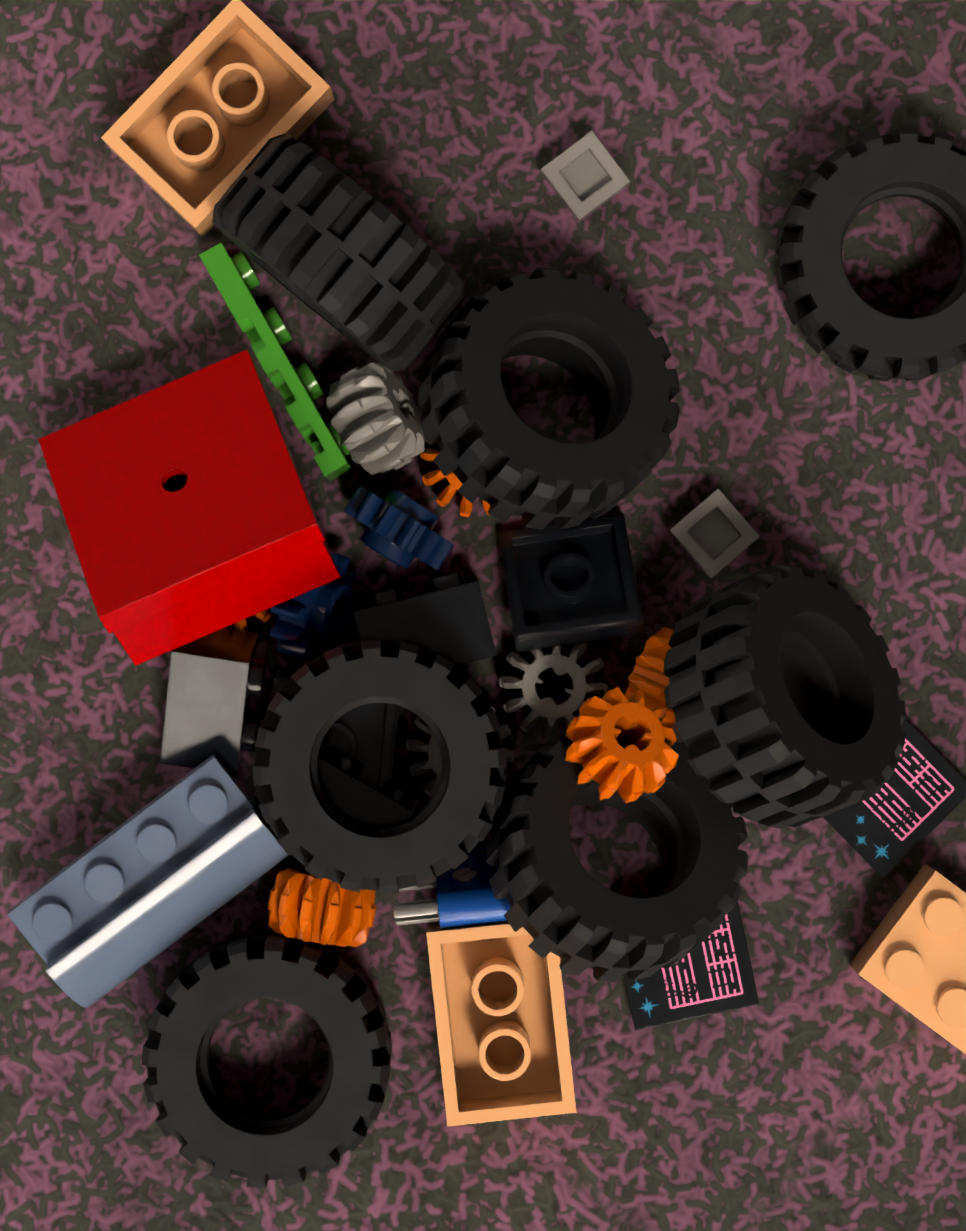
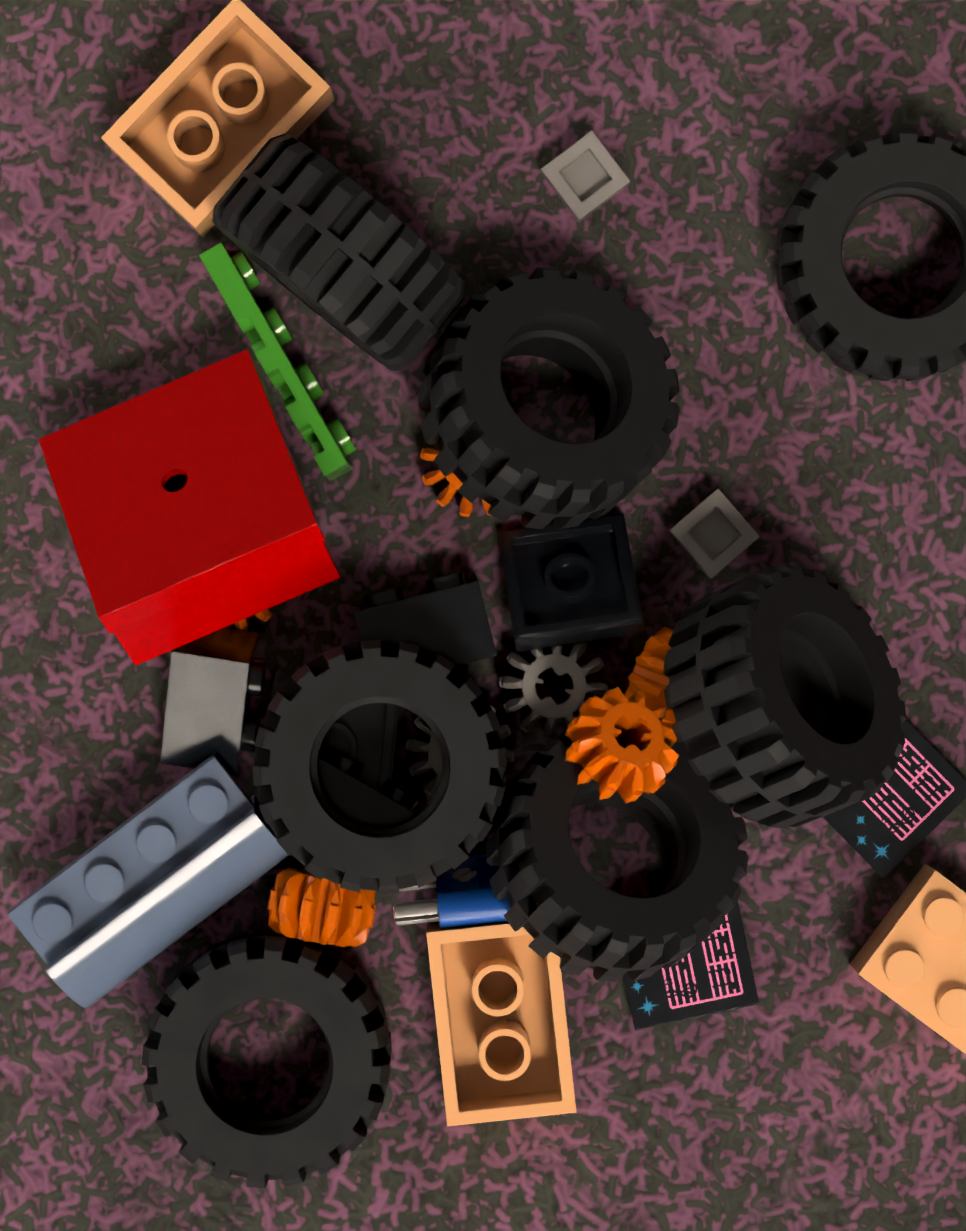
(316, 617): dark blue gear -> none
(376, 418): light grey gear -> none
(398, 528): dark blue gear -> none

